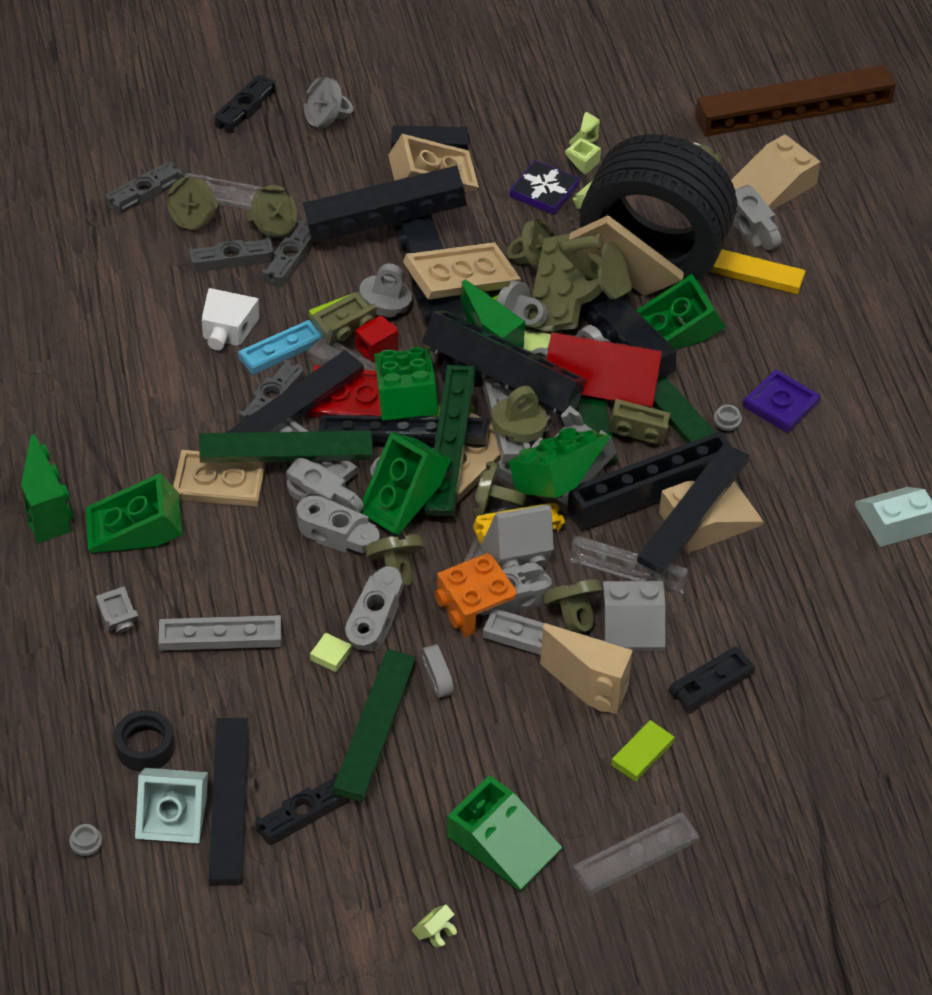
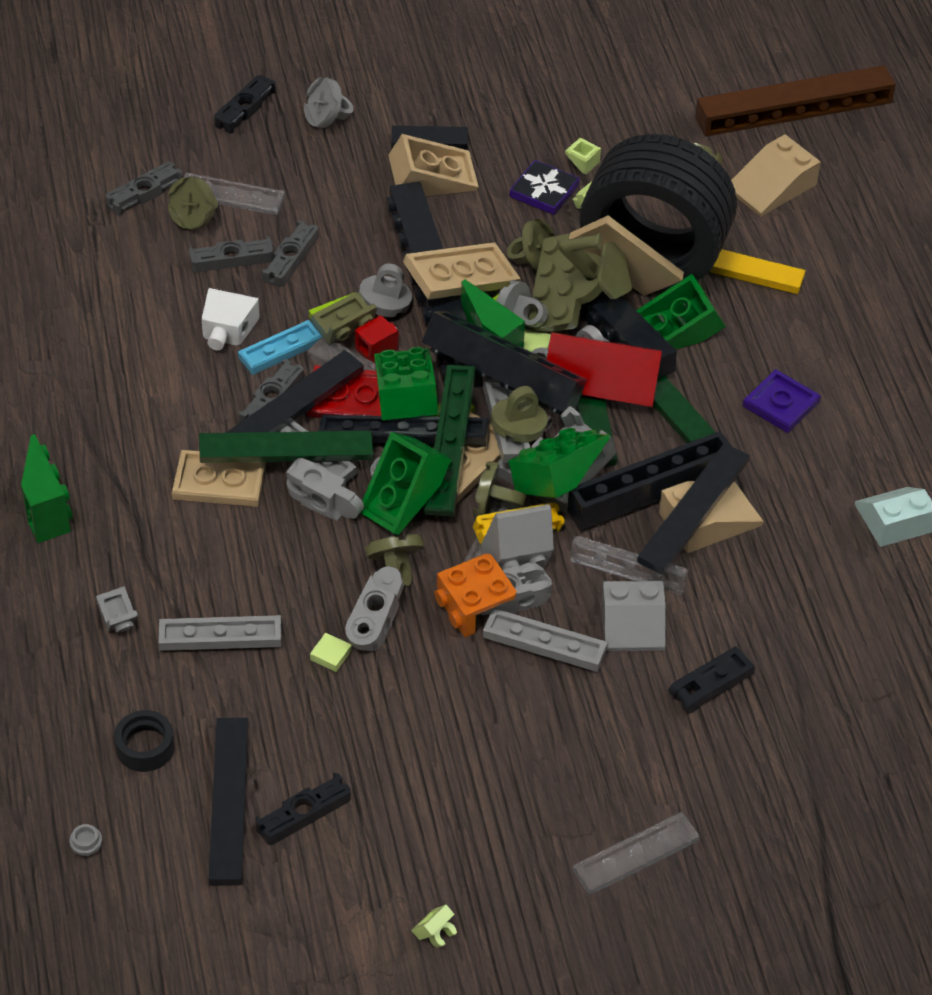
(135, 517): green slope -> none
(171, 805): light aqua slope -> none
(272, 211): olive tile -> none
(334, 525): light grey piece -> none
(374, 725): dark green tile -> none
(385, 204): black brick -> none
(437, 671): light grey beam -> none
(502, 833): slope -> none
(573, 601): olive tile -> none
(587, 667): tan slope -> none
(589, 129): yellowish green slope -> none
(639, 422): olive bracket -> none
(642, 751): lime tile -> none
(727, 418): light grey plate -> none
(756, 219): light grey piece -> none

